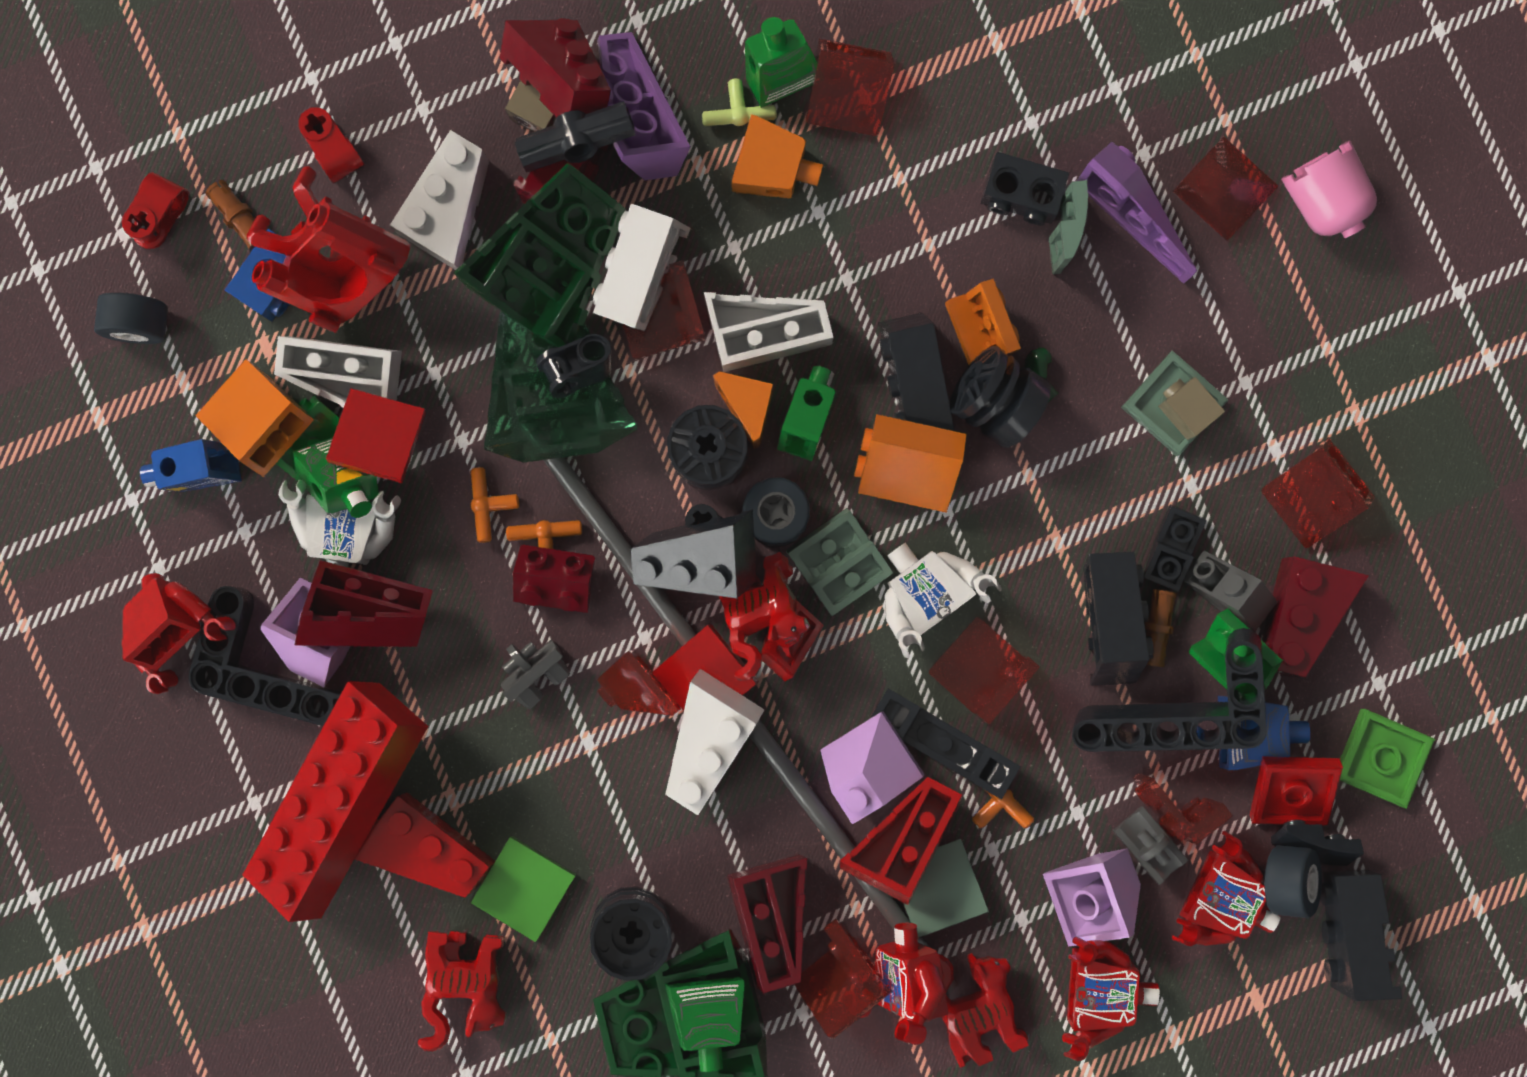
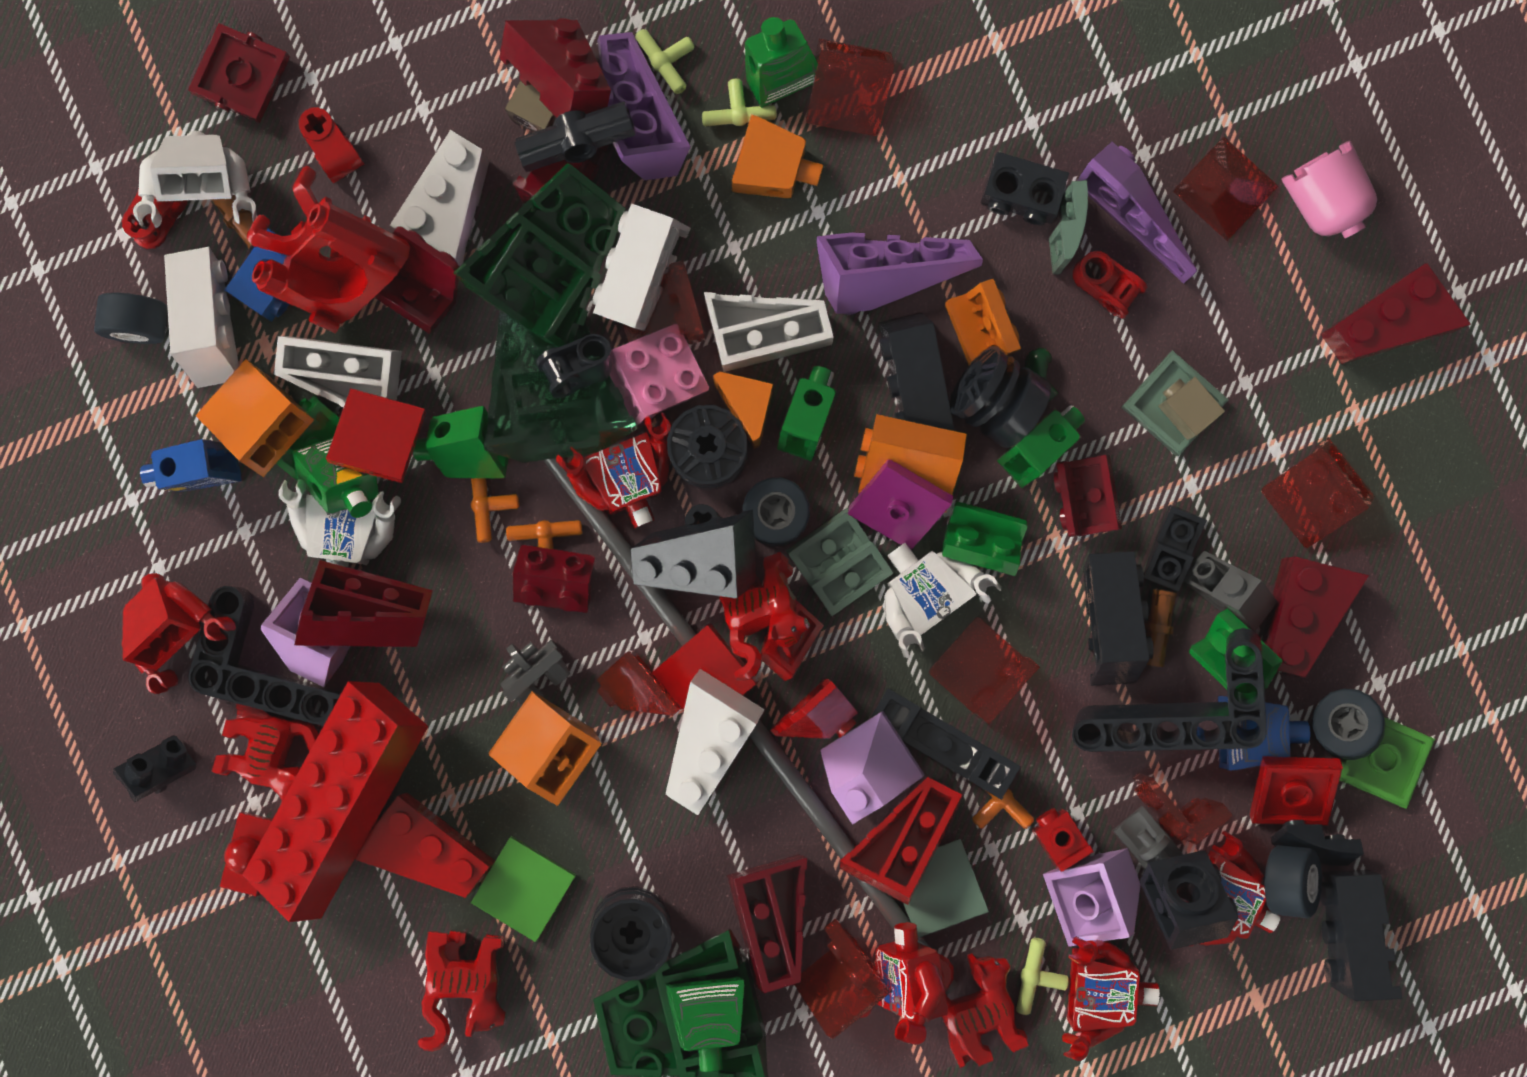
(155, 768): none -> black hips
(192, 170): none -> white torso
(200, 316): none -> white wedge
(239, 72): none -> dark red plate
(245, 840): none -> red tile
(267, 748): none -> red animal
(424, 285): none -> dark red bracket
(457, 446): none -> green torso
(545, 748): none -> orange slope
(623, 473): none -> red torso
(656, 373): none -> bright pink bracket
(662, 60): none -> yellowish green piece
(818, 714): none -> red wedge
(874, 273): none -> medium lavender wedge
(900, 504): none -> magenta plate
(984, 538): none -> green bracket
(1033, 976): none -> yellowish green piece
(1042, 445): none -> green torso
(1063, 855): none -> red brick
(1087, 496): none -> dark red bracket
(1111, 284): none -> red piece
(1194, 878): none -> black brick
(1350, 711): none -> black wheel
(1399, 316): none -> dark red wedge

